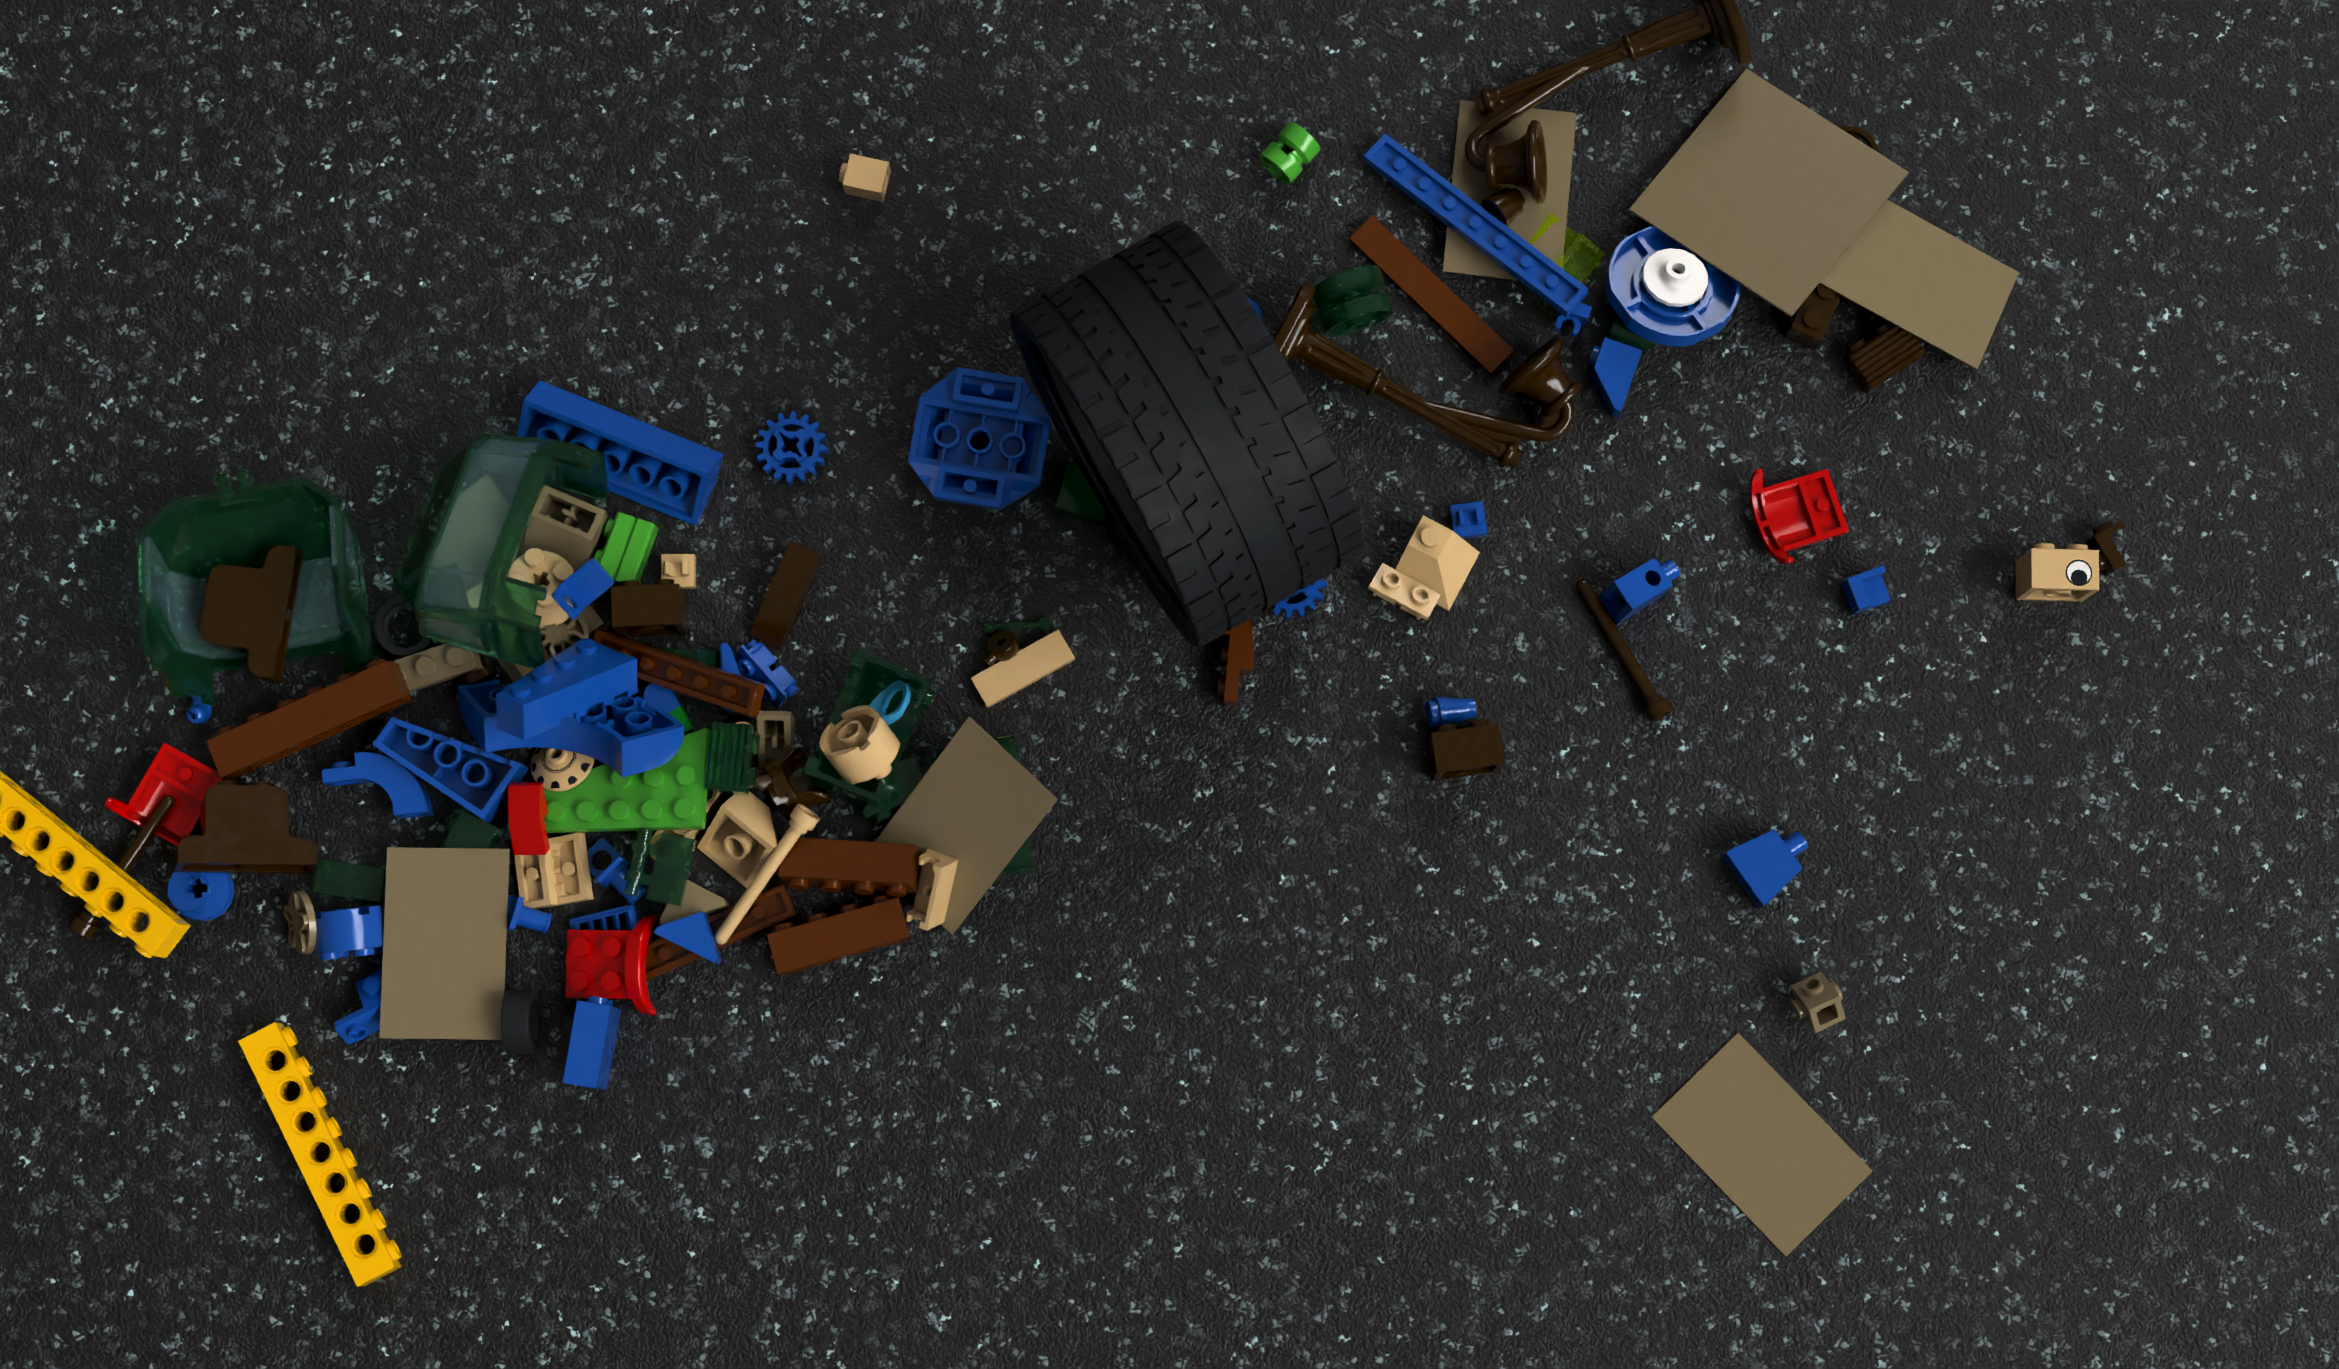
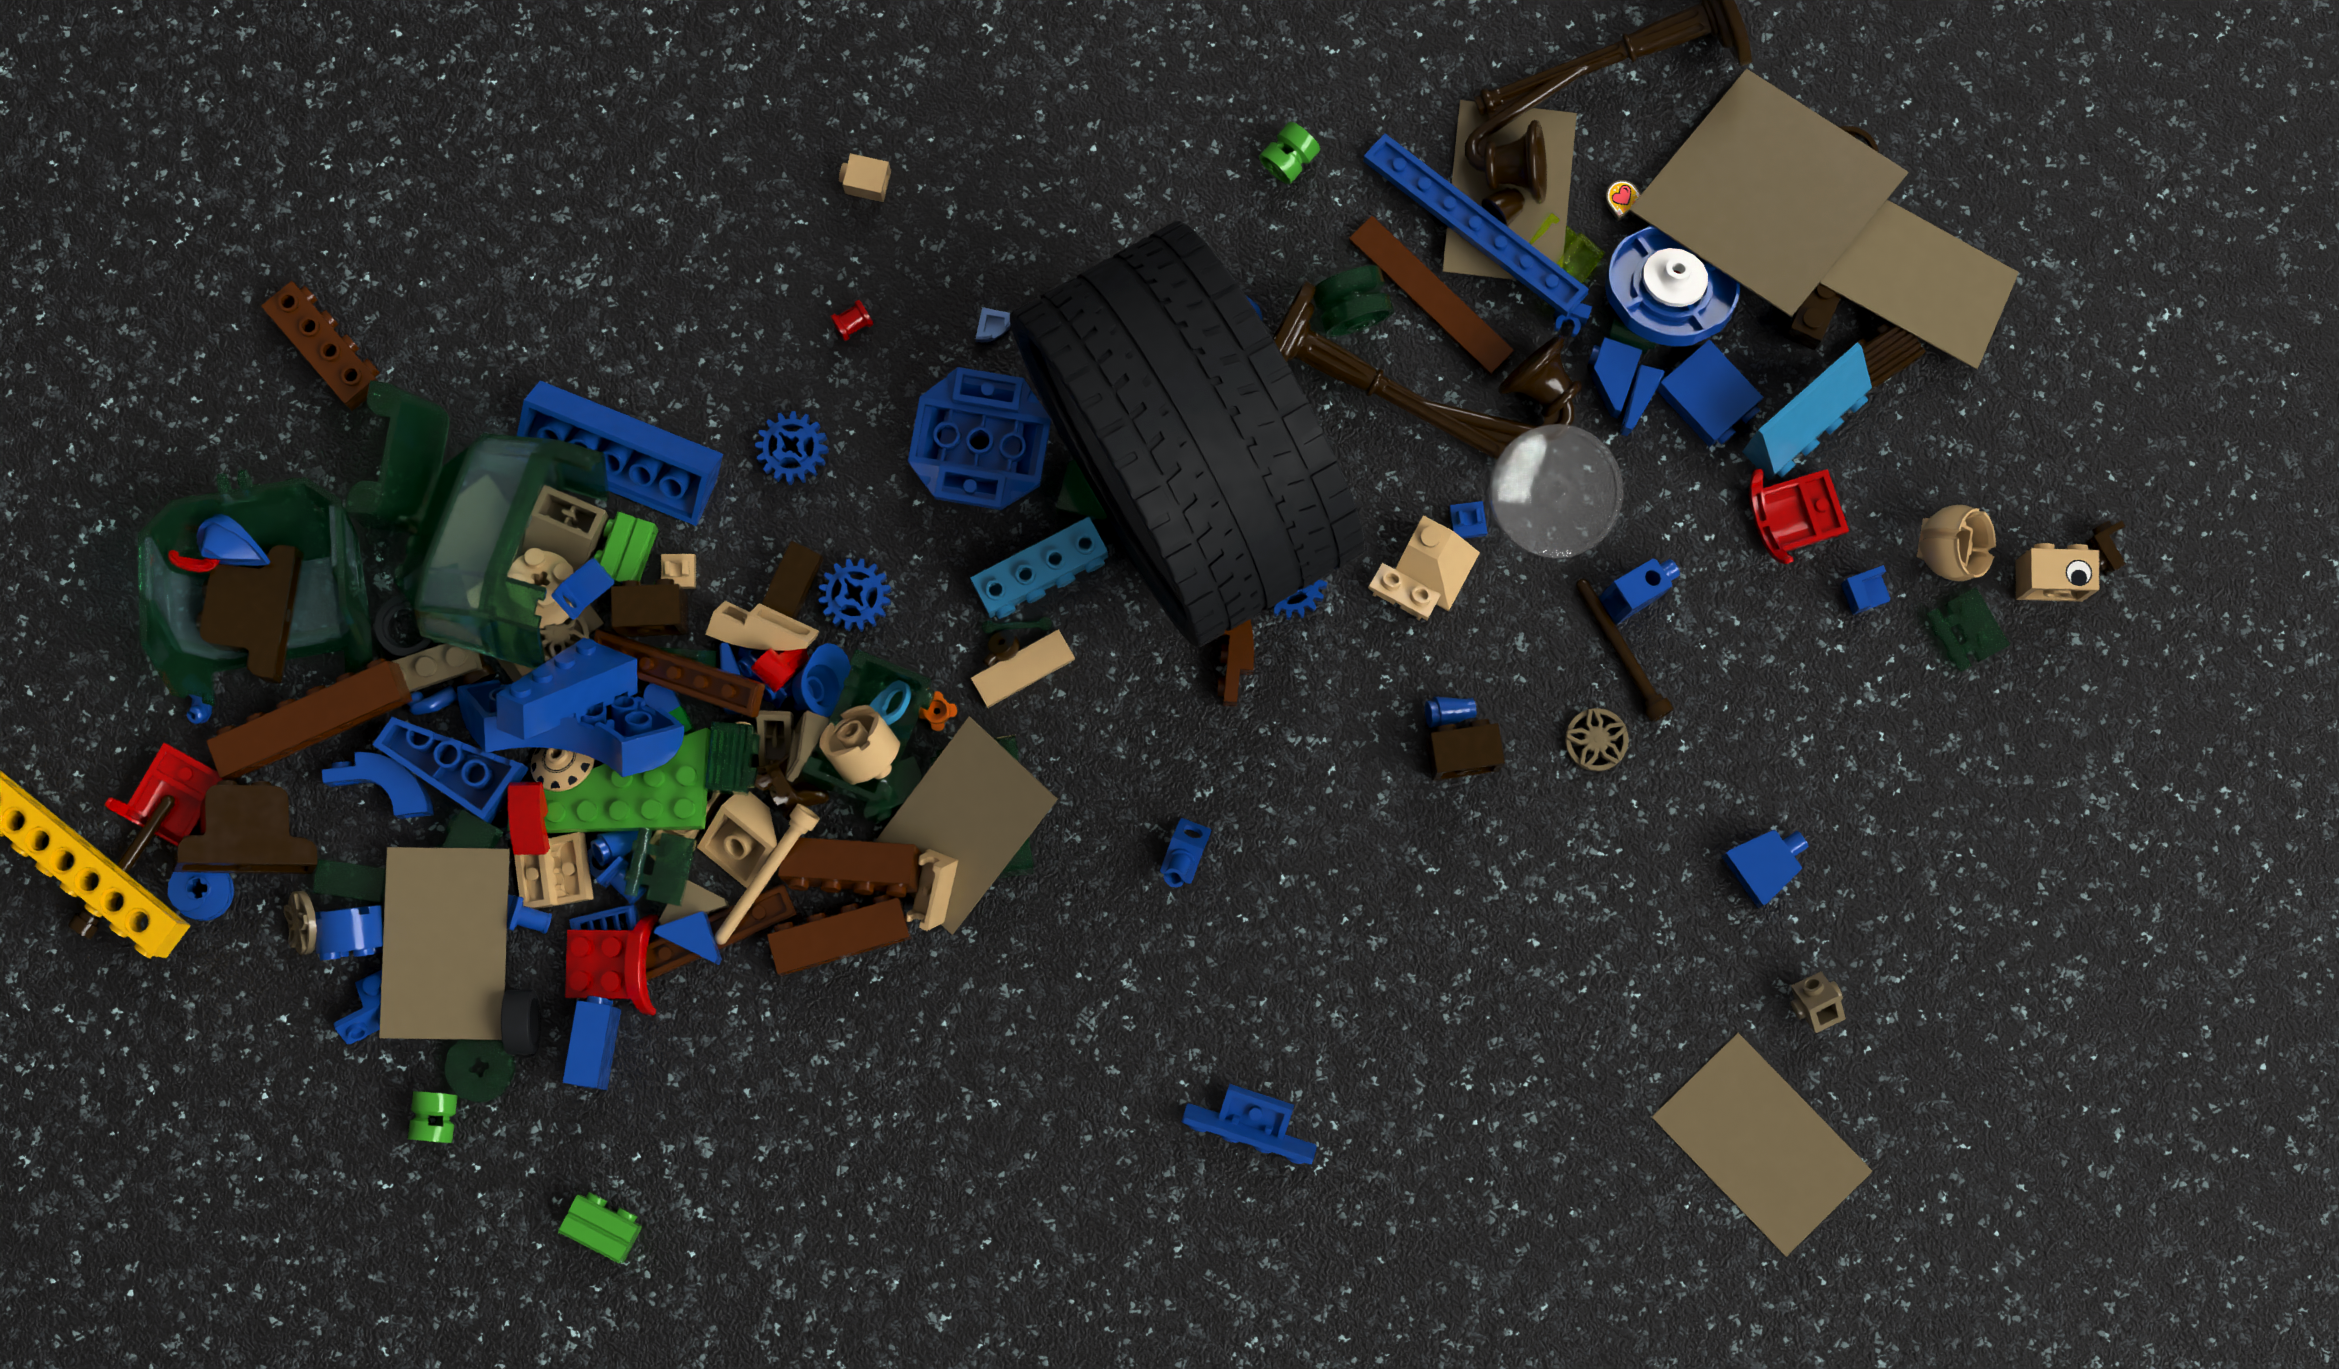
(221, 542): none -> blue piece
(259, 1051): yellow brick -> none
(320, 343): none -> reddish brown brick
(409, 460): none -> clear green windscreen
(432, 703): none -> blue arm
(434, 1105): none -> bright green wheel
(468, 1084): none -> clear green plate
(600, 1227): none -> bright green brick
(611, 845): none -> blue cone
(759, 629): none -> tan slope
(779, 666): none -> red piece
(803, 742): none -> dark tan slope
(821, 681): none -> blue piece
(843, 603): none -> blue gear
(851, 320): none -> red bush
(946, 711): none -> orange plate
(992, 325): none -> light blue tile
(1039, 568): none -> dark azure brick
(1184, 853): none -> blue bracket
(1253, 1121): none -> blue bracket
(1556, 491): none -> clear dish
(1596, 739): none -> dark tan wheel
(1621, 197): none -> tile
(1643, 387): none -> blue slope
(1710, 394): none -> blue brick
(1810, 414): none -> dark azure slope
(1957, 542): none -> tan piece
(1976, 625): none -> clear green plate

